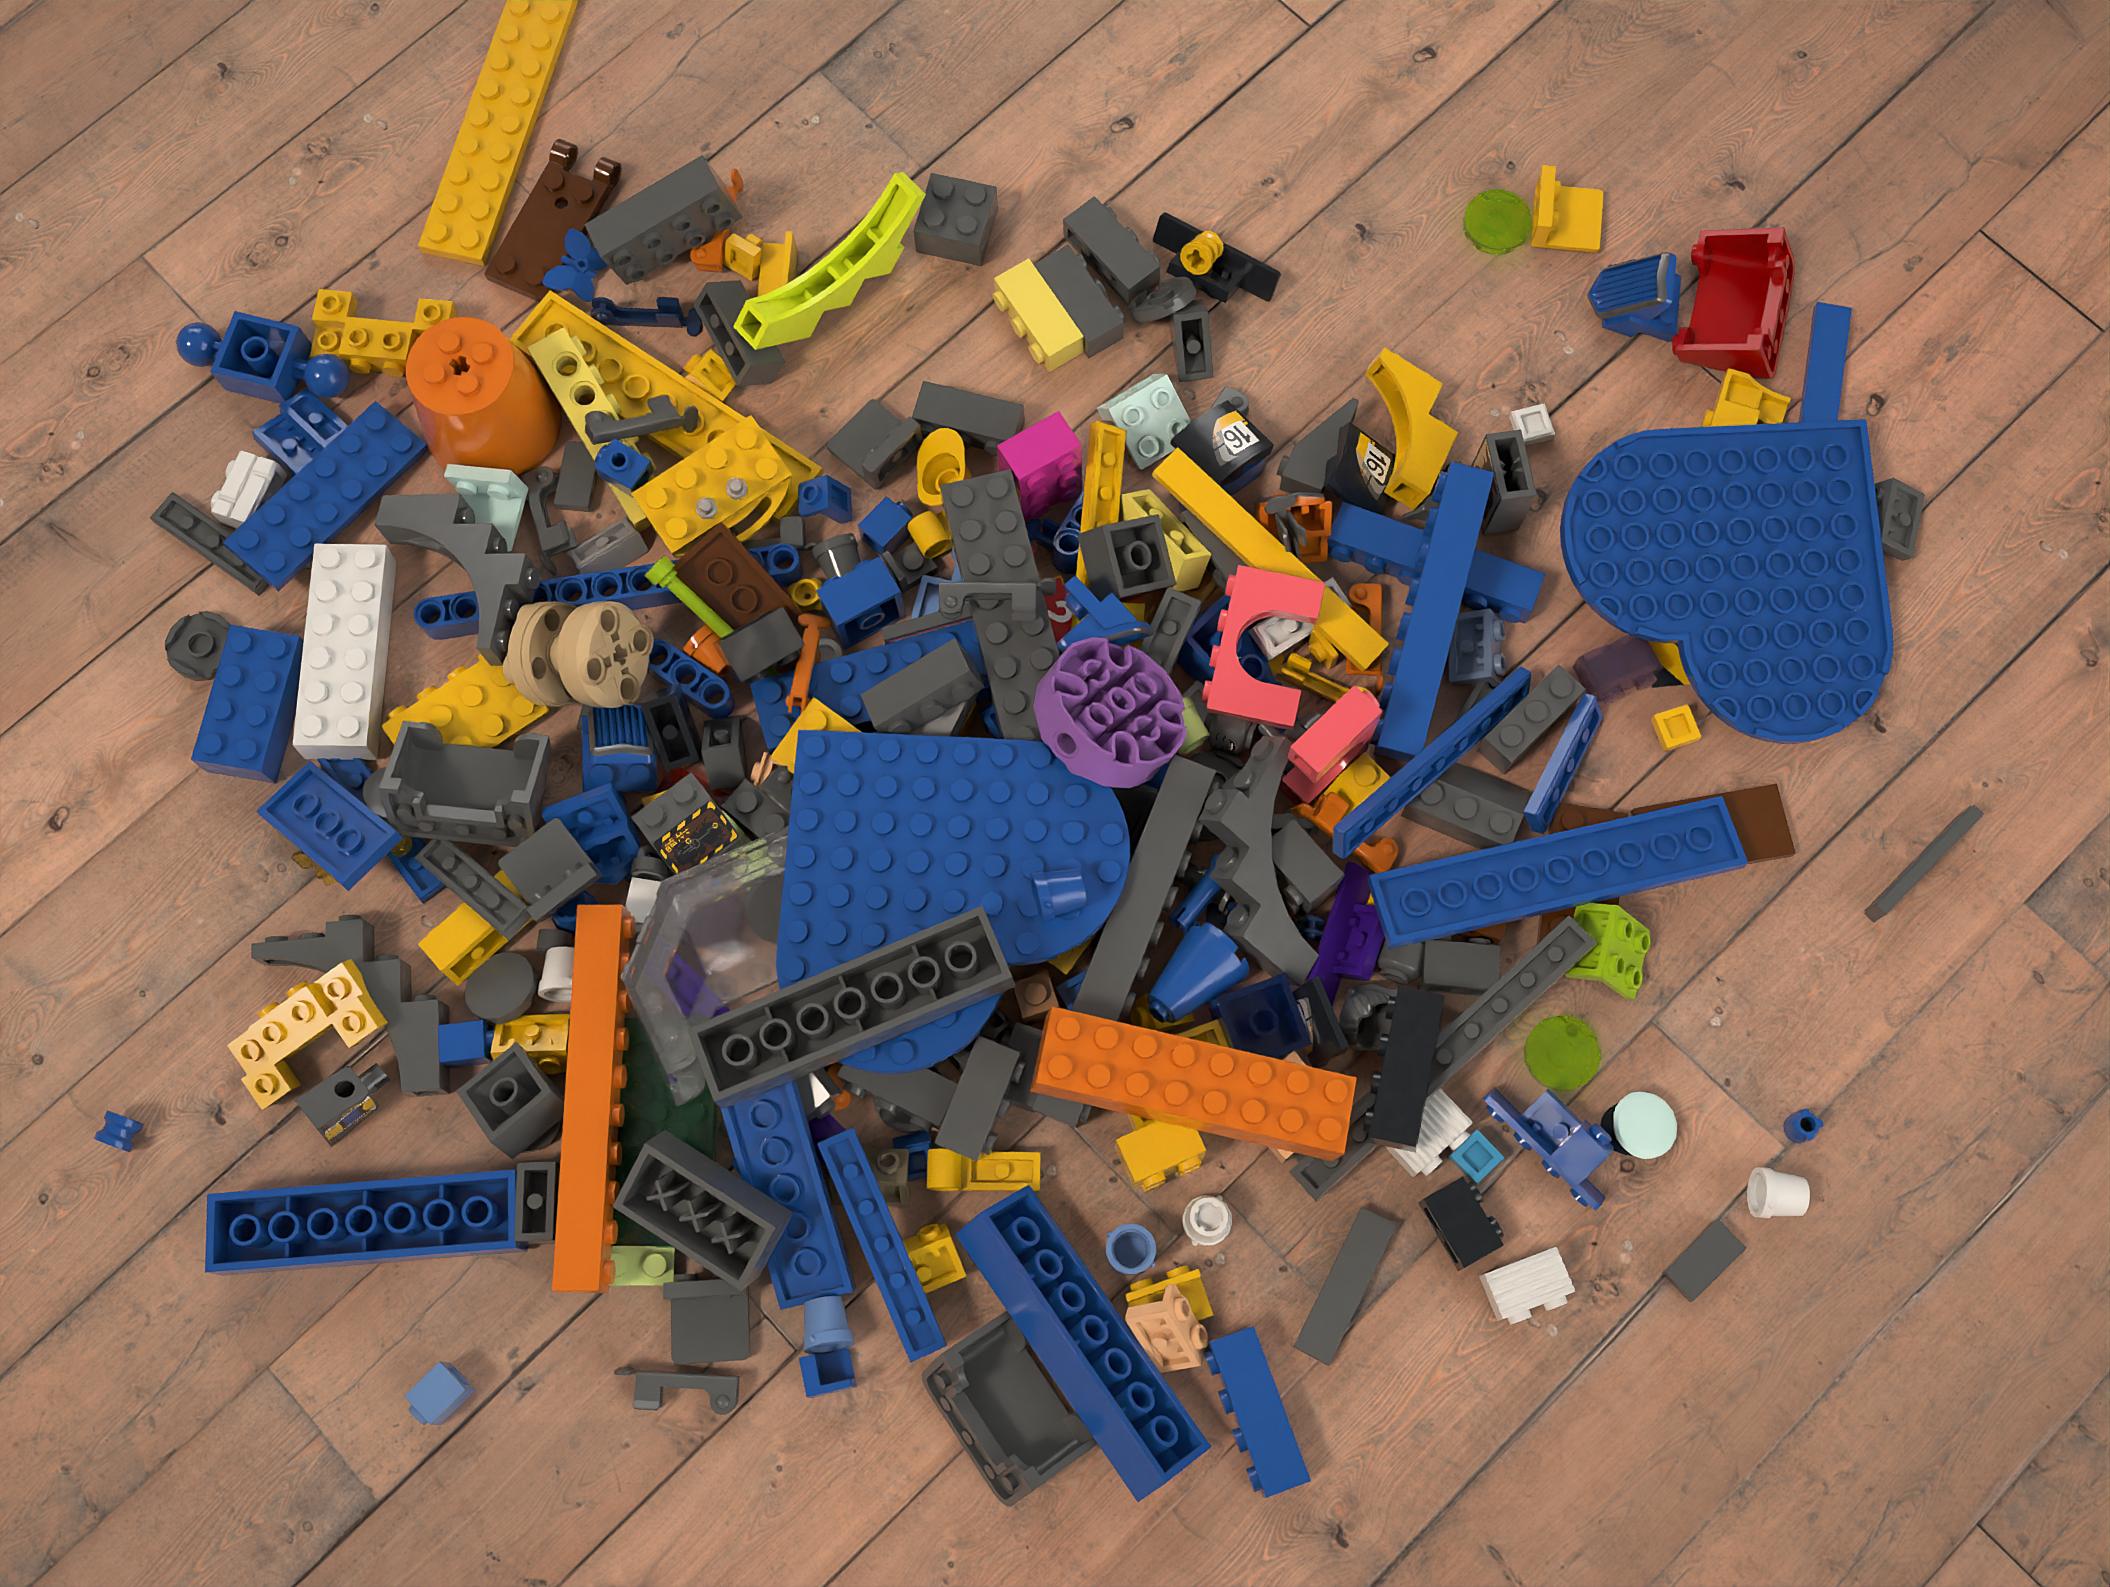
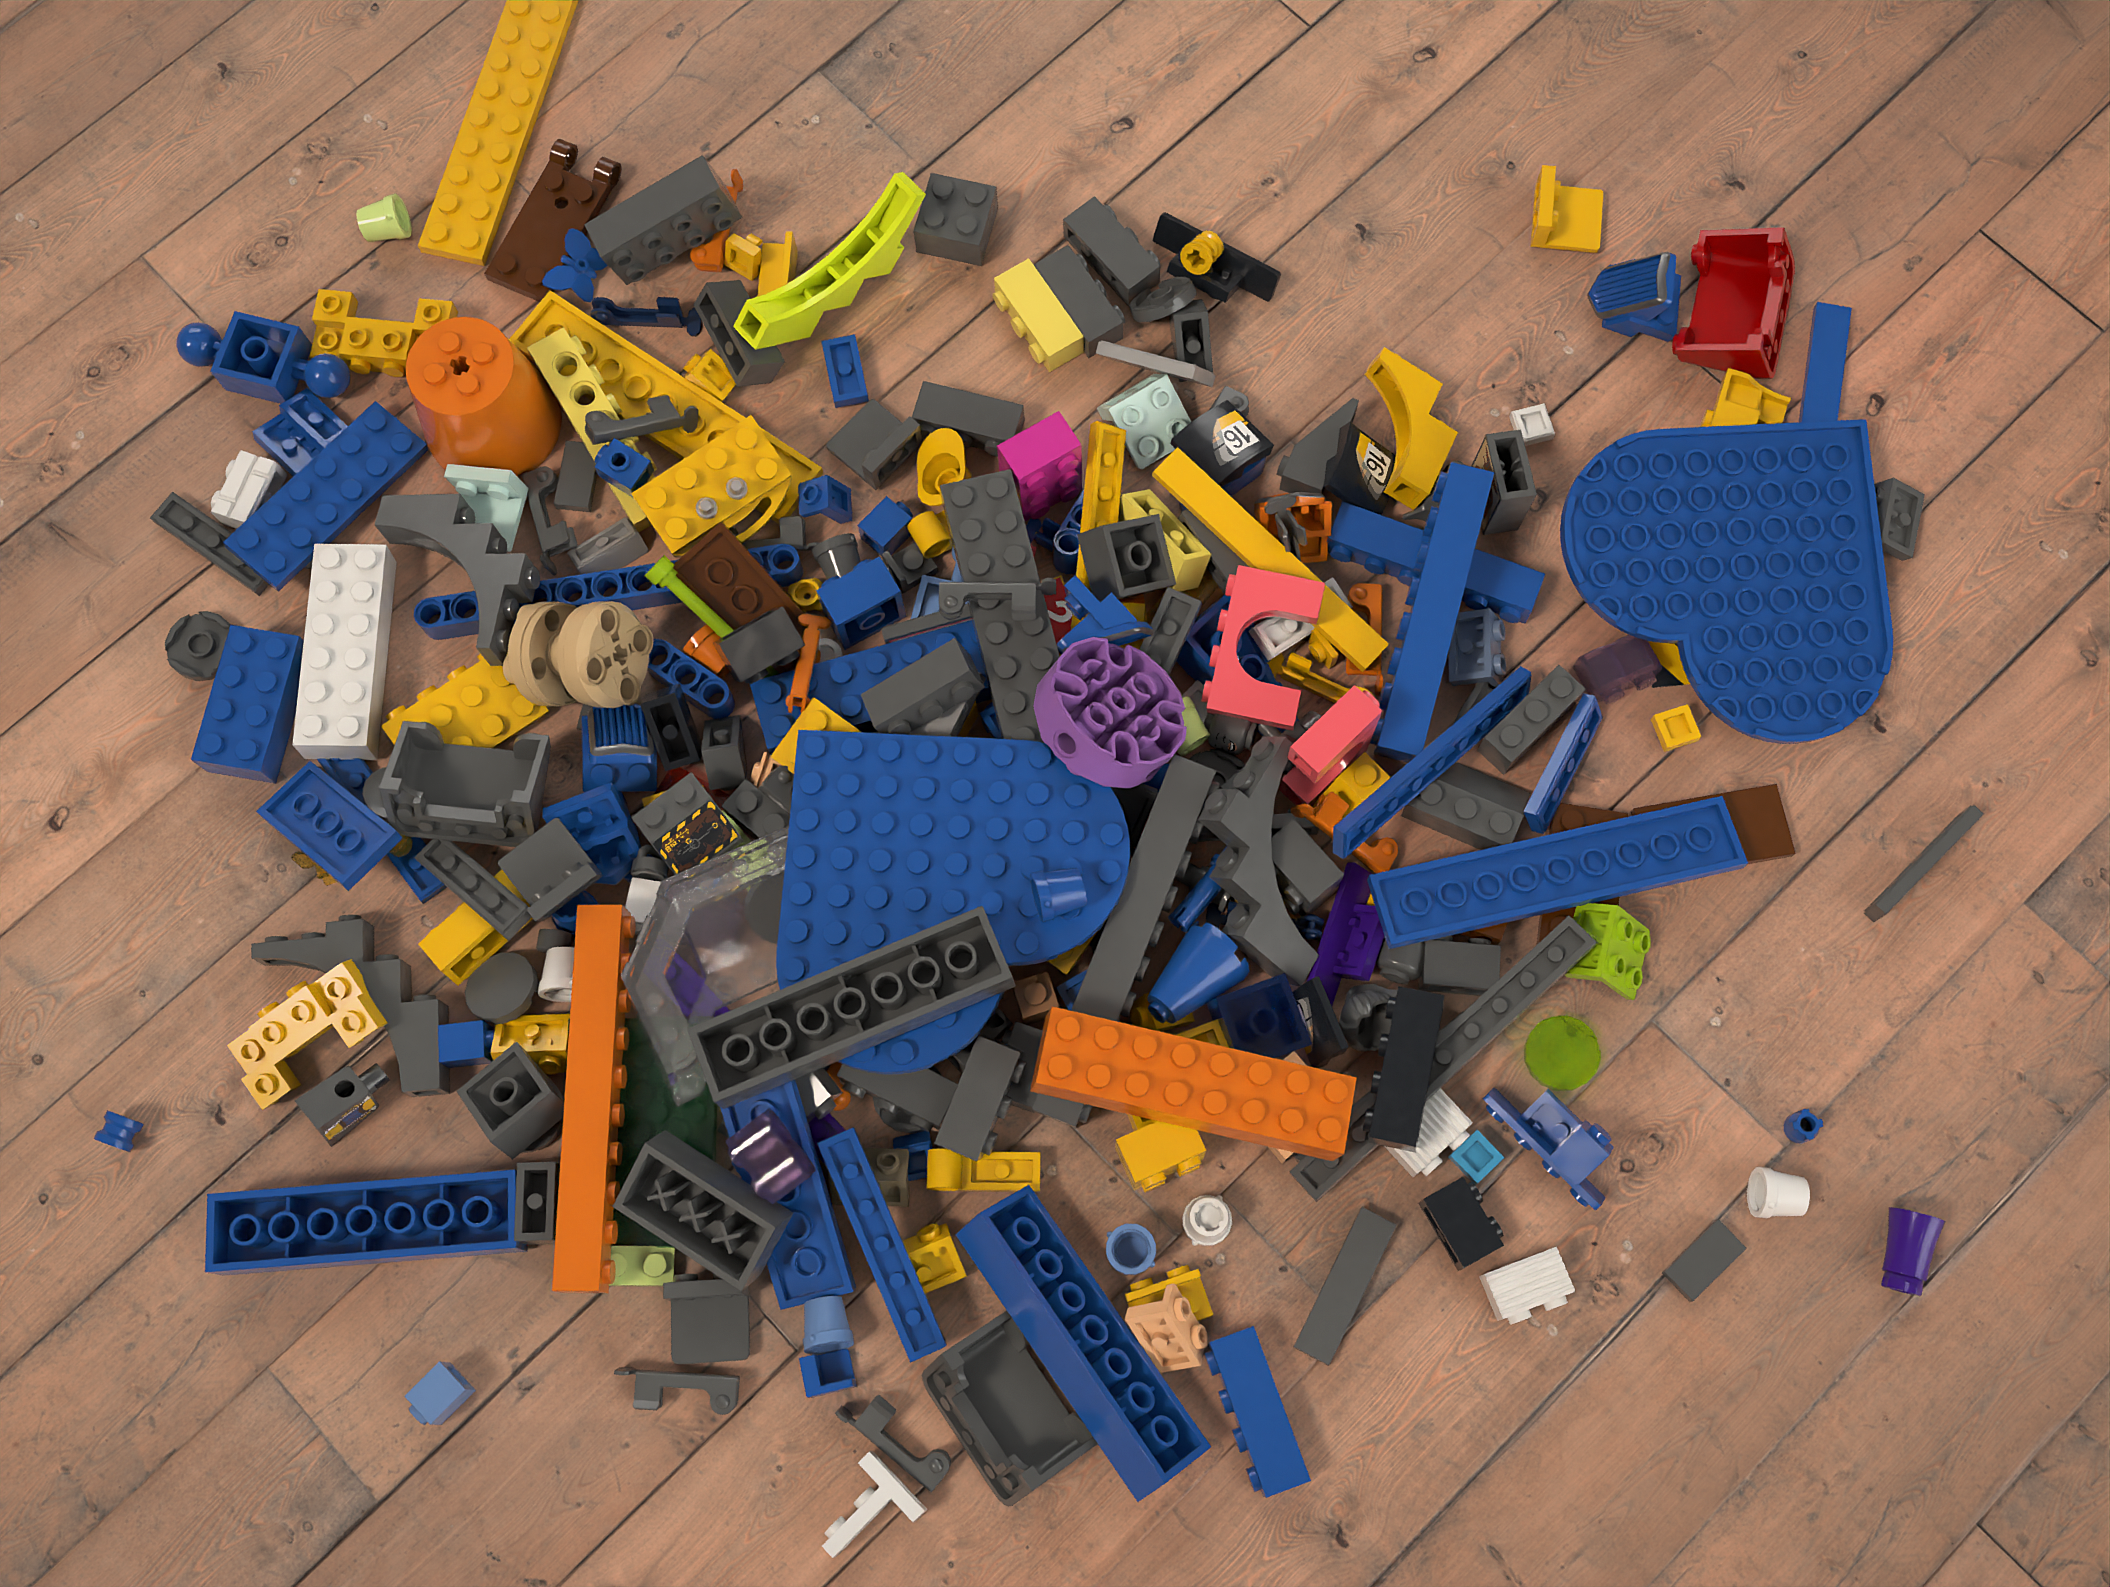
(384, 220): none -> yellowish green piece
(770, 1156): none -> clear purple brick
(845, 371): none -> blue plate
(871, 1503): none -> white bracket
(925, 1470): none -> dark grey piece
(1155, 363): none -> light grey tile
(1497, 221): clear neon green tile -> none
(1640, 1125): light aqua piece -> none
(1909, 1249): none -> dark purple plant

